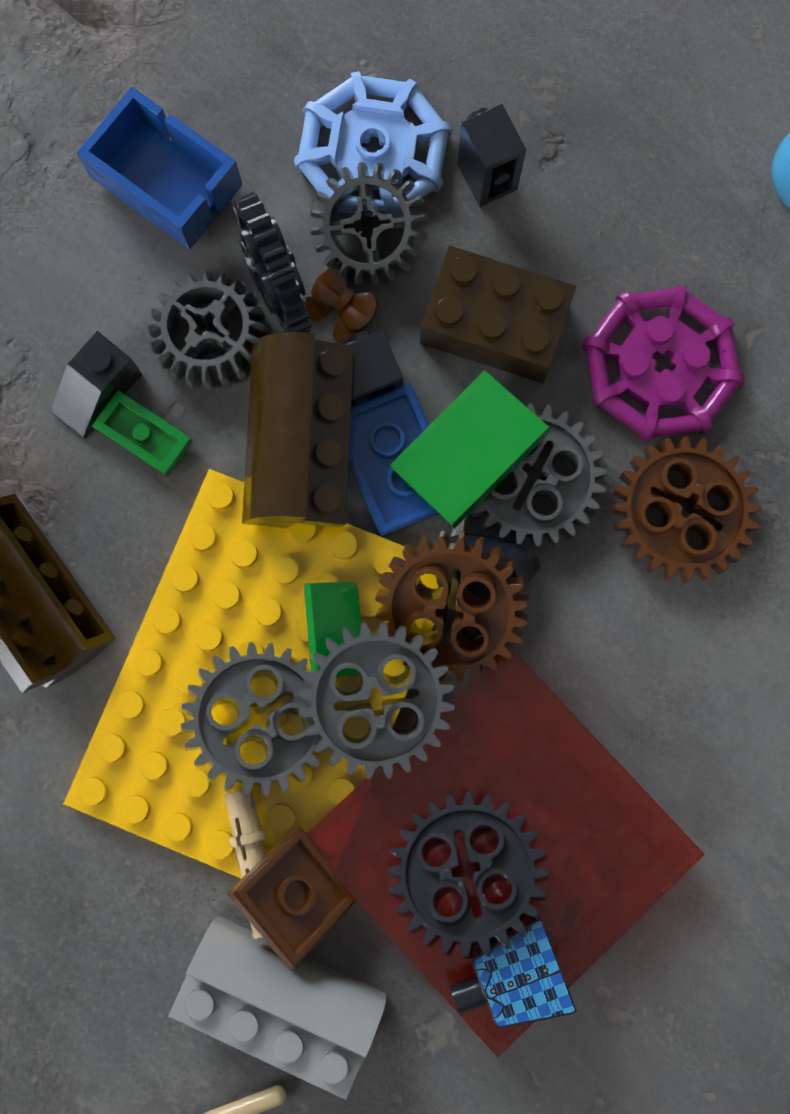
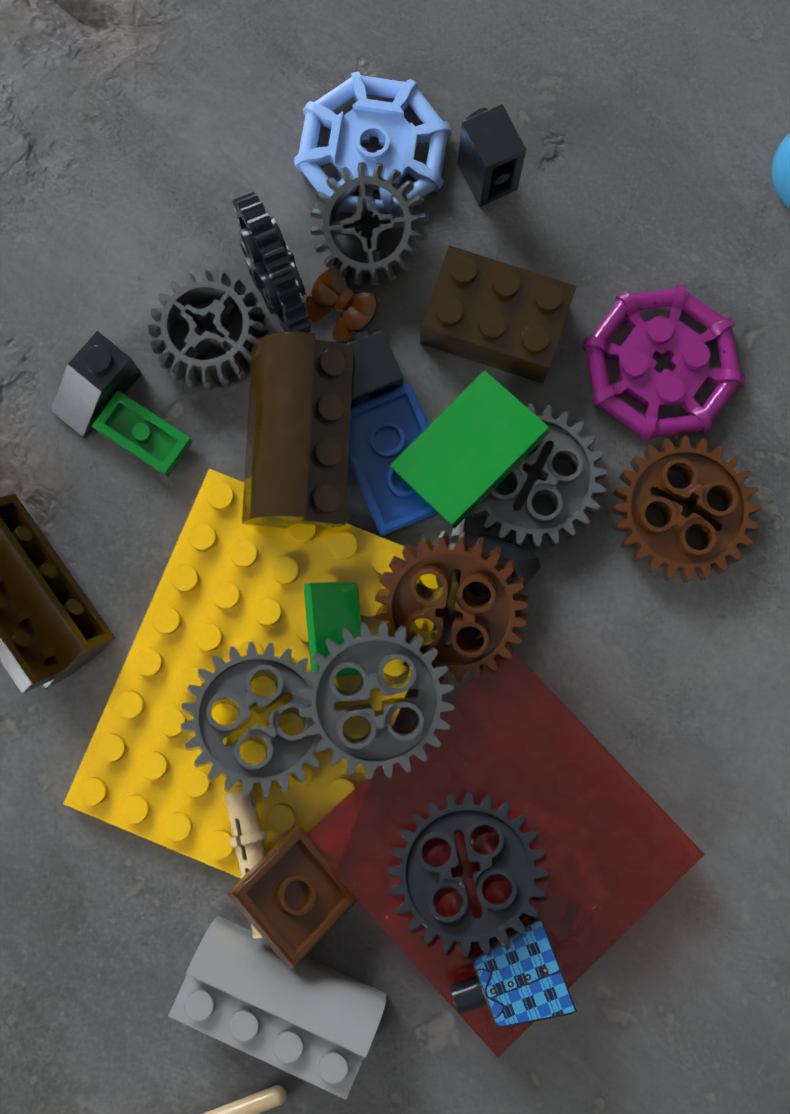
(160, 178): blue piece -> none

